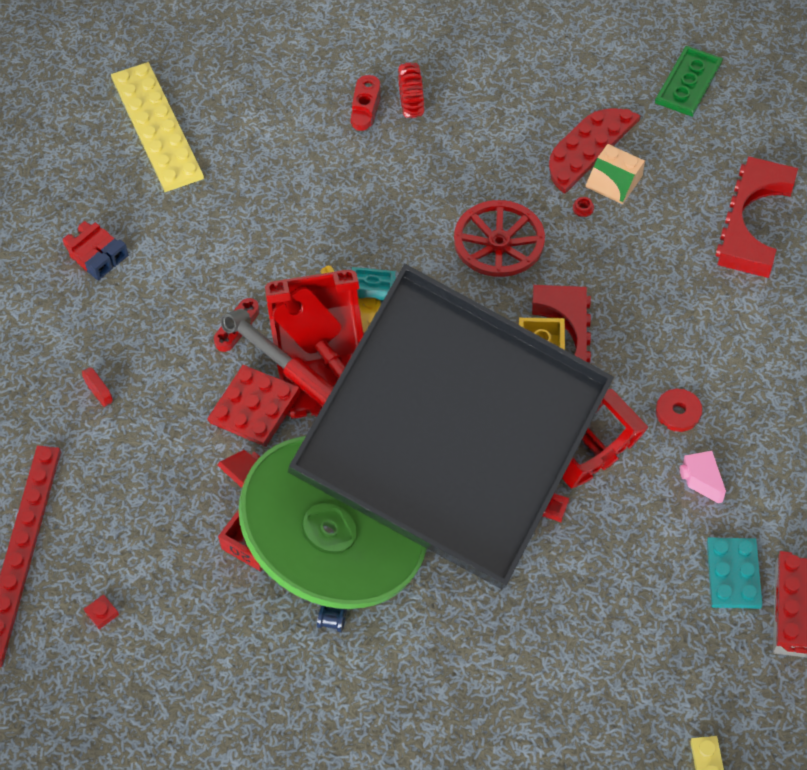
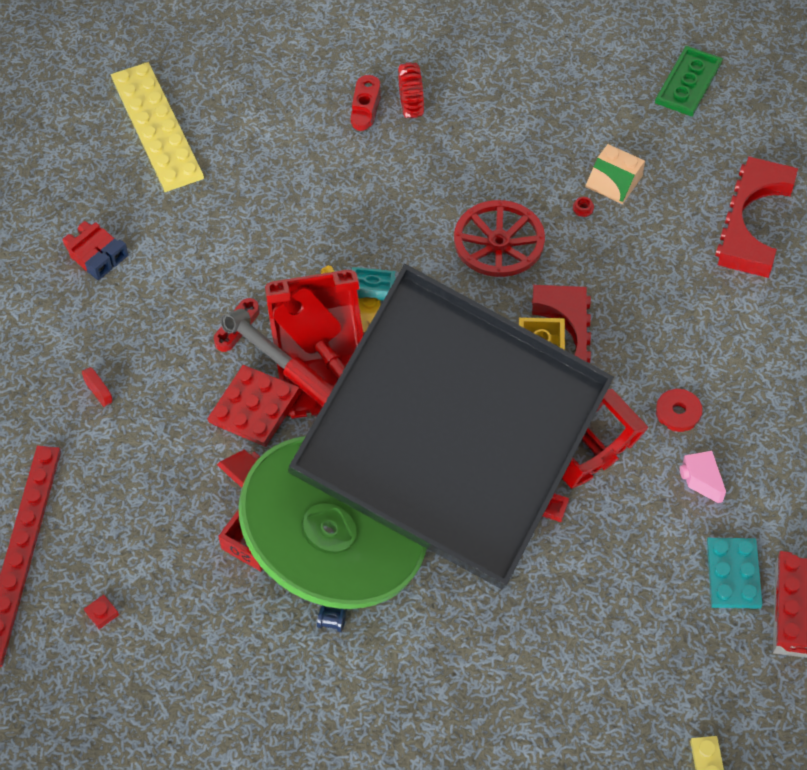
(584, 144): red plate -> none

